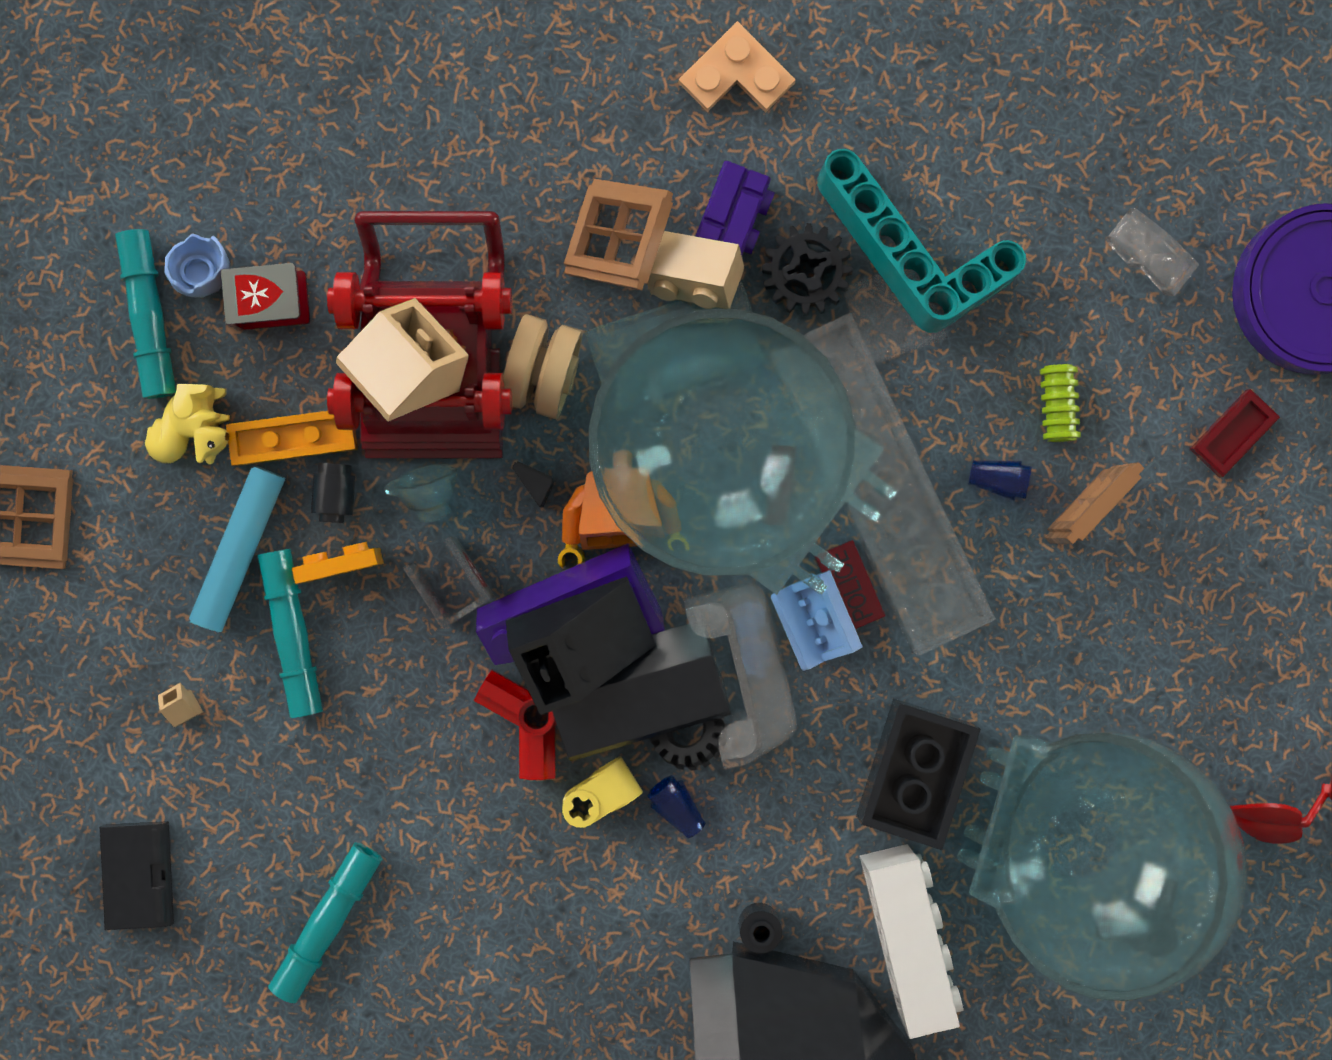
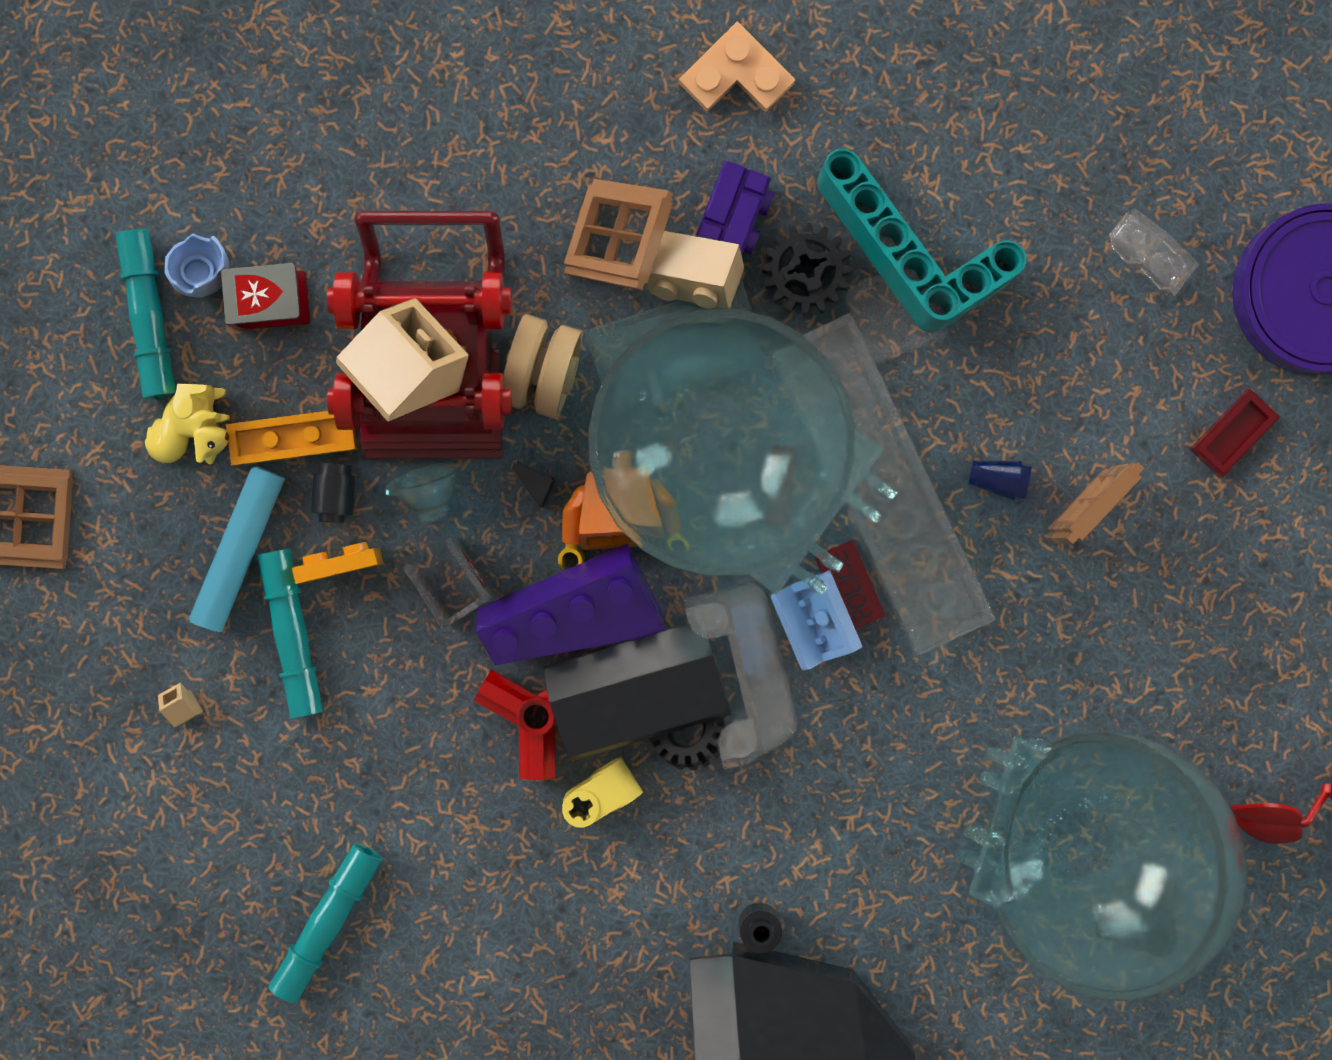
(136, 875): black piece -> none
(578, 643): black slope -> none
(676, 806): clear blue cone -> none
(910, 941): white brick -> none
(917, 774): black brick -> none
(1060, 403): lime piece -> none

